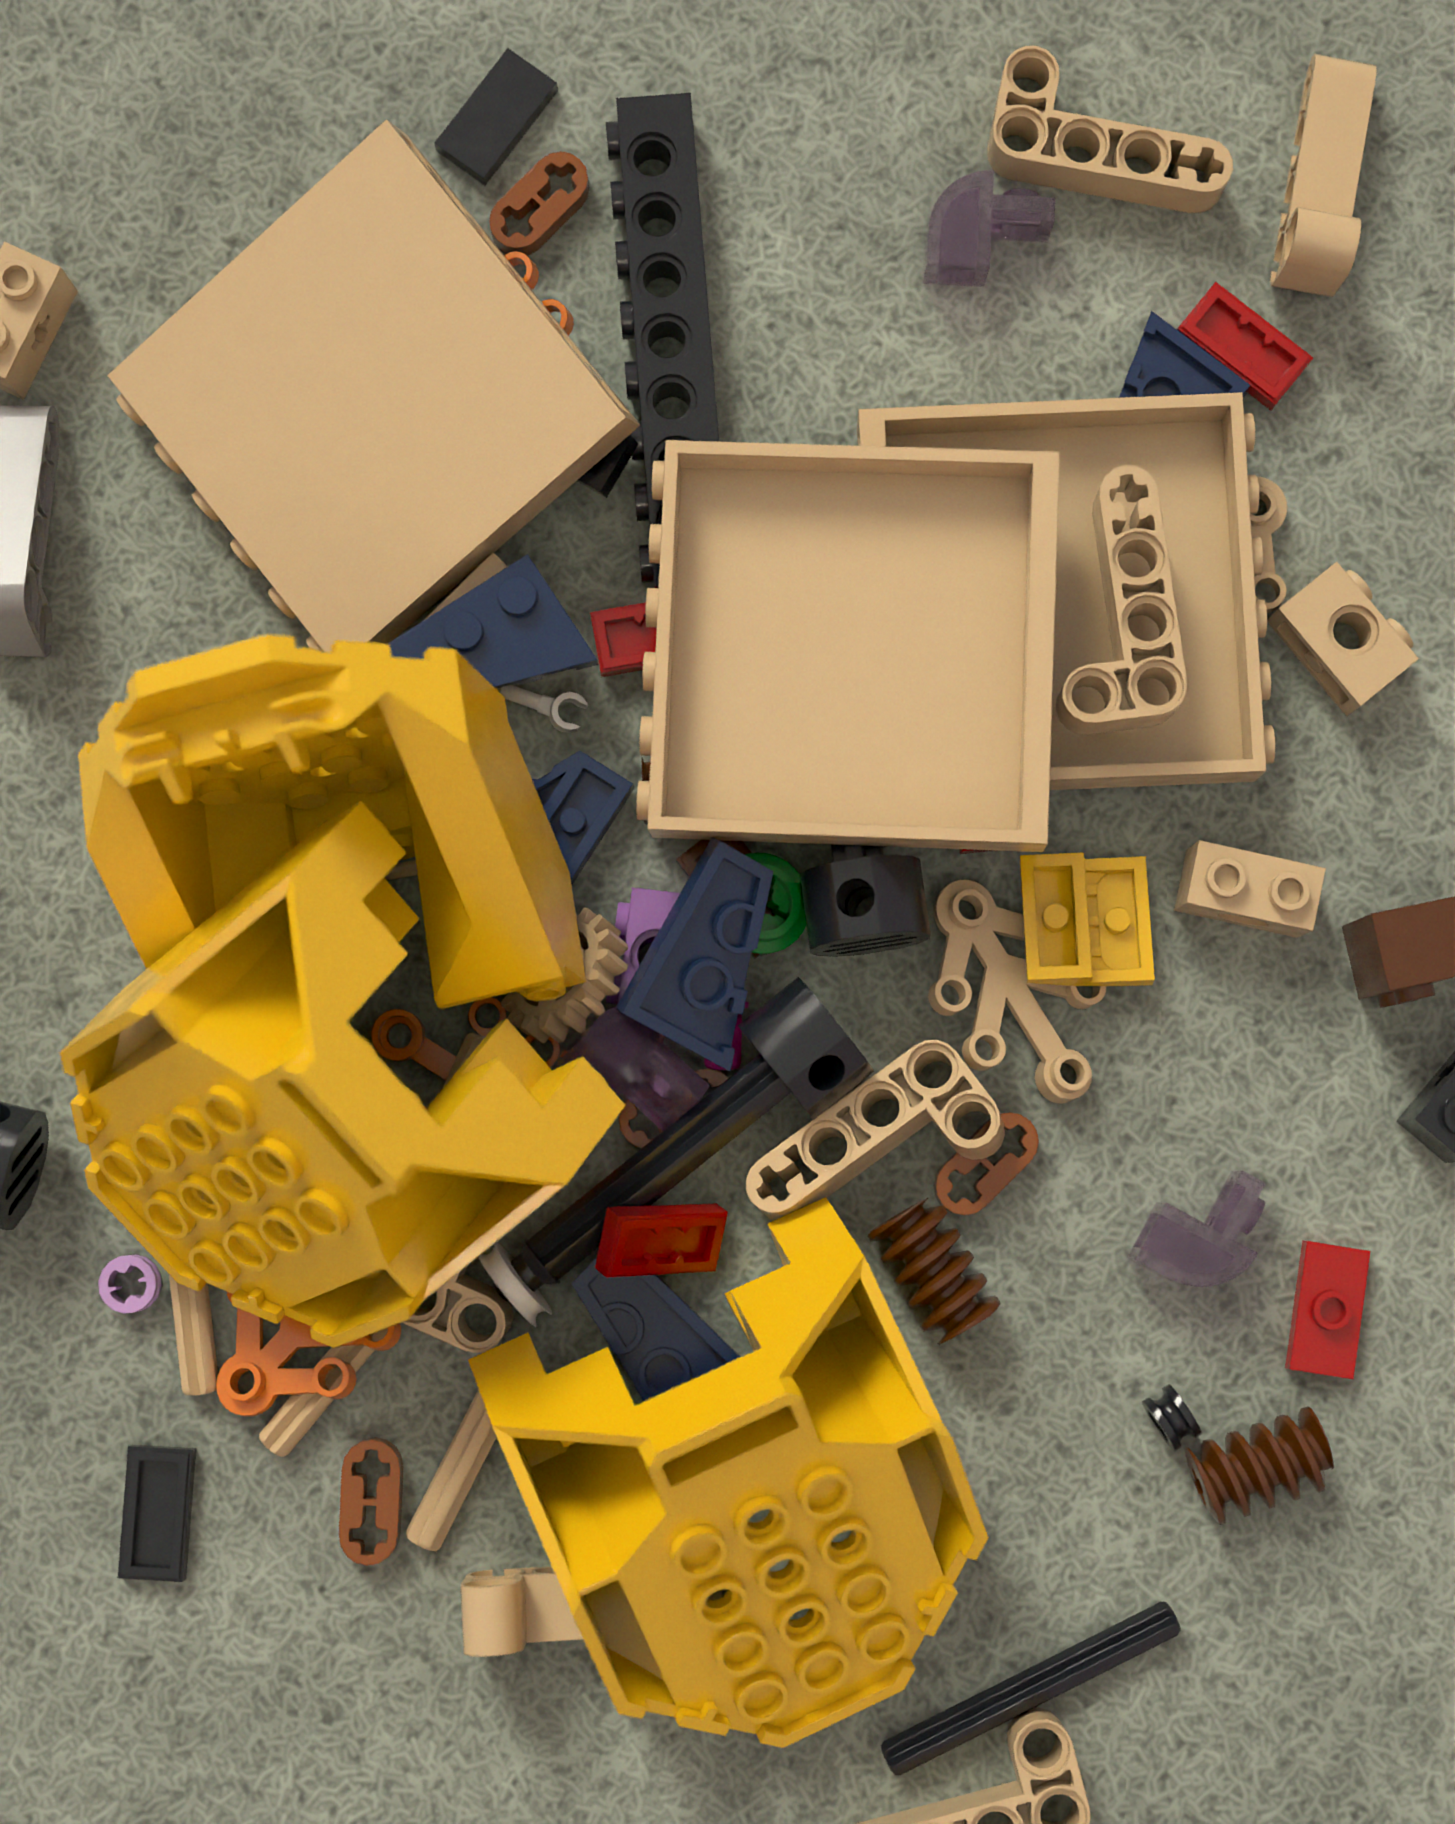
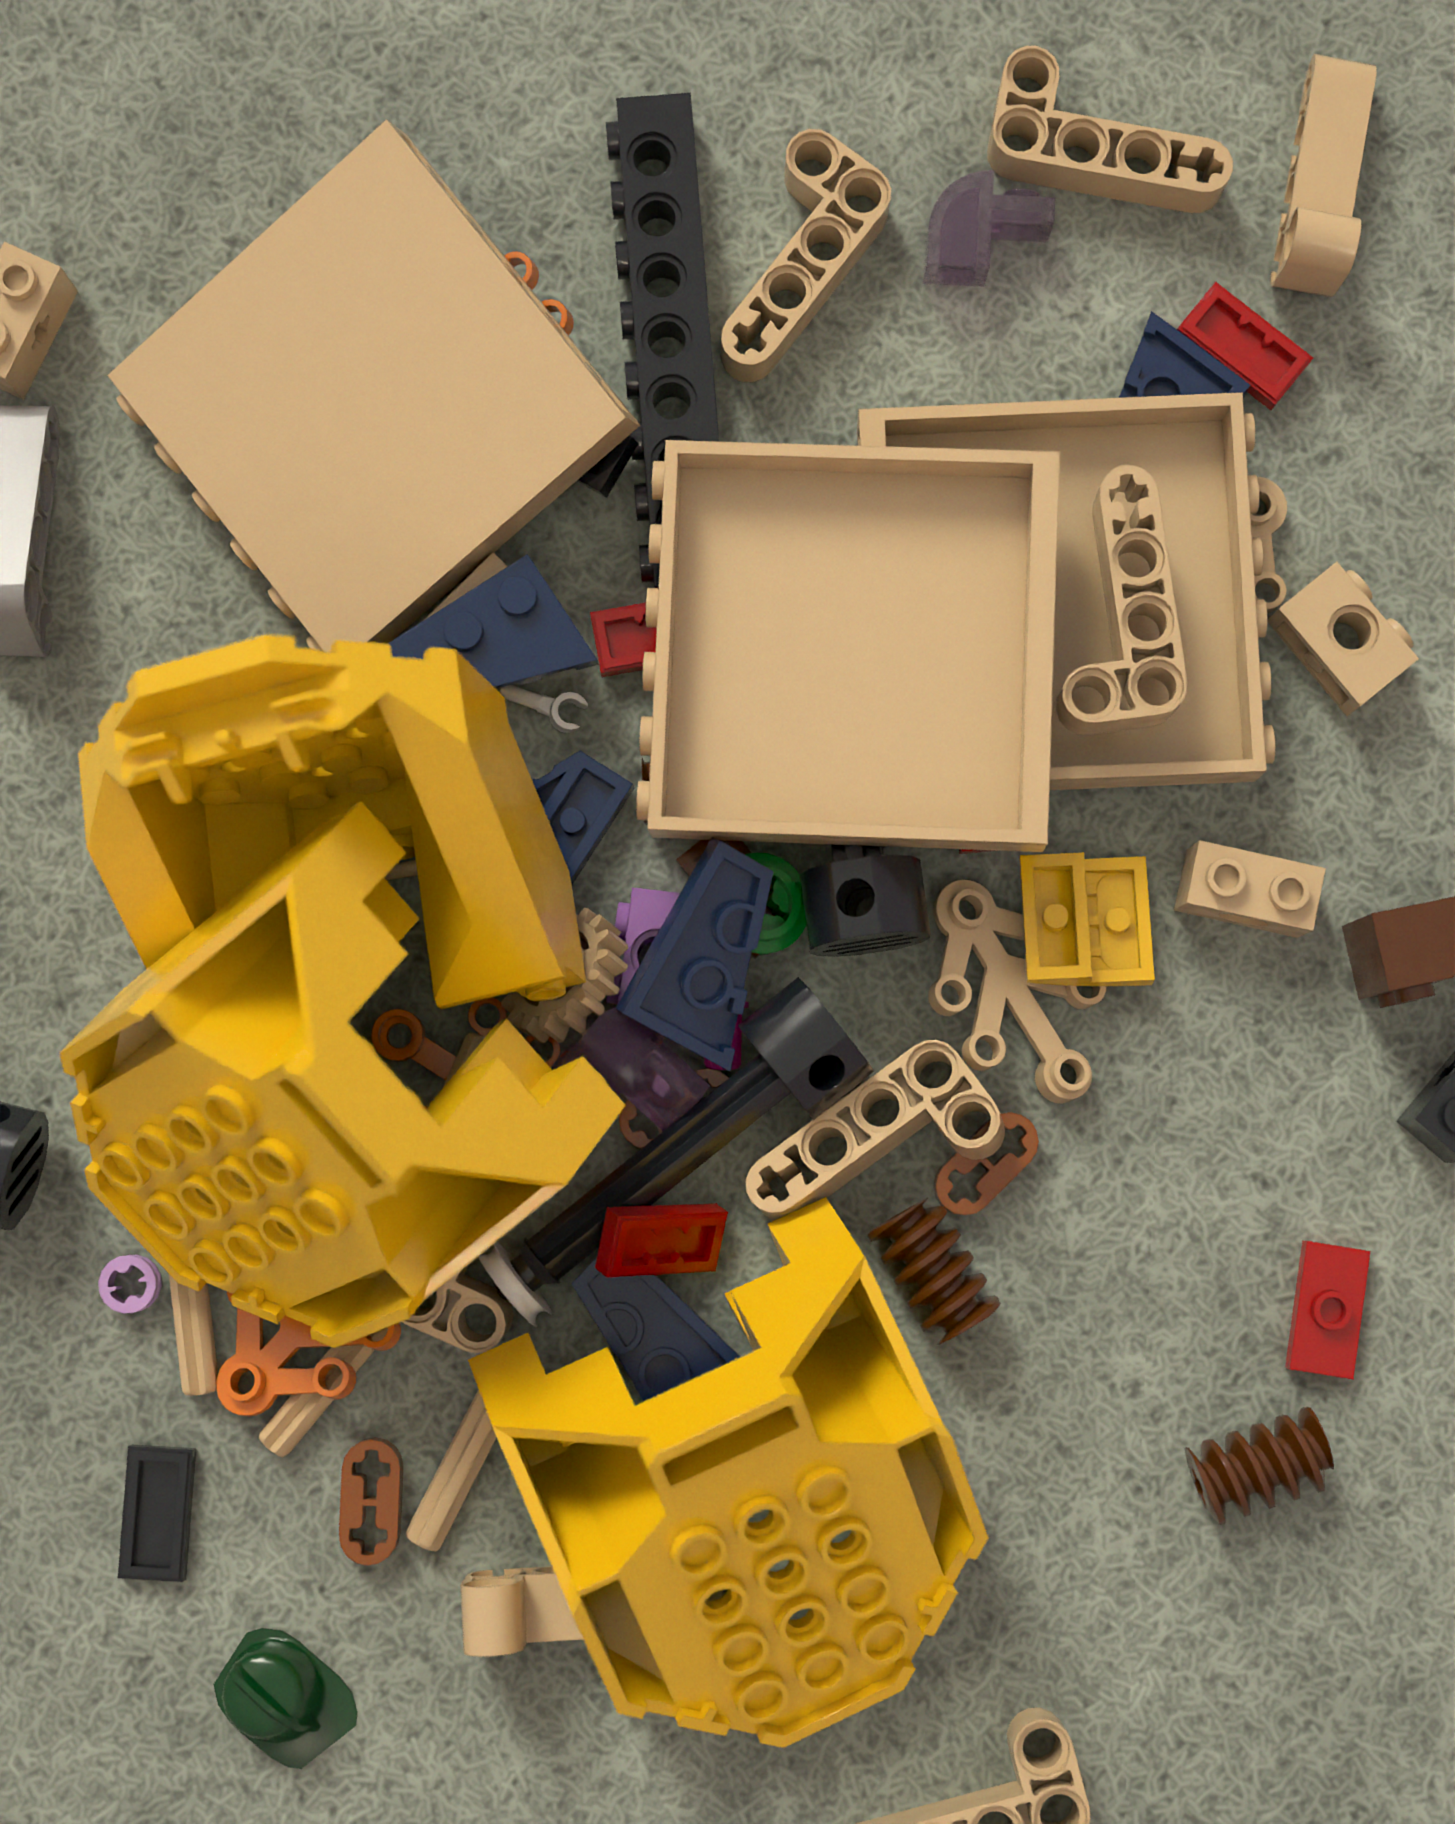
(284, 1697): none -> dark green piece
(496, 116): black tile -> none
(529, 194): dark orange beam -> none
(795, 267): none -> tan beam
(1030, 1688): black axle -> none
(1172, 1417): black bush -> none
(1200, 1252): brick -> none

